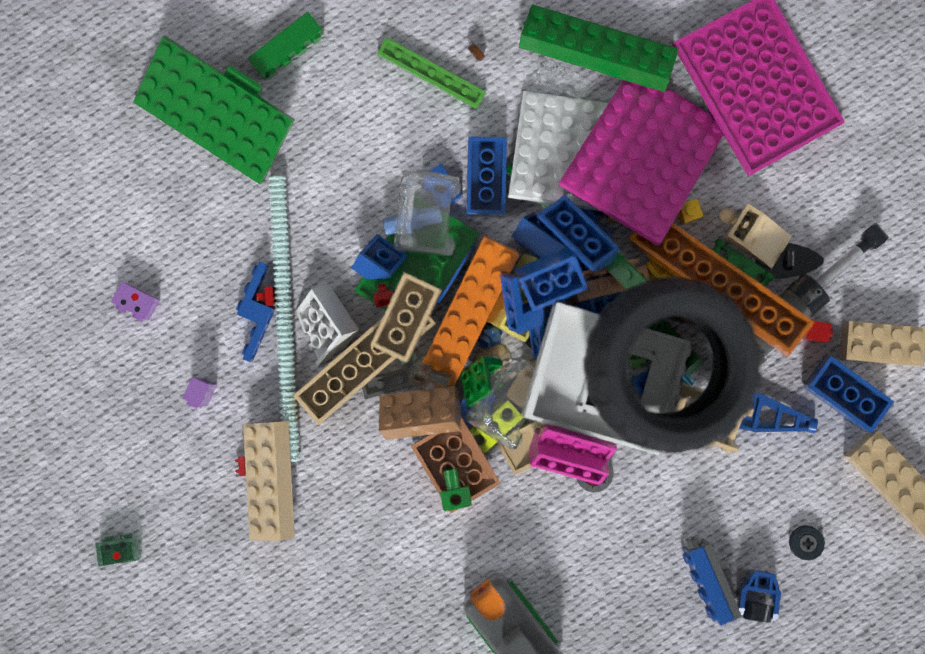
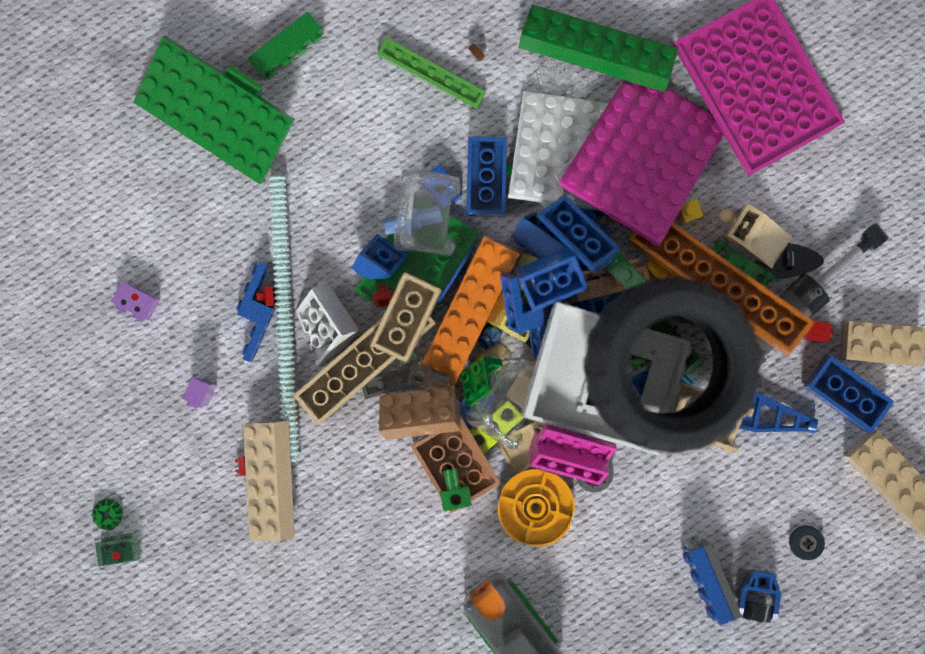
(115, 512): none -> green gear
(554, 512): none -> light orange piece

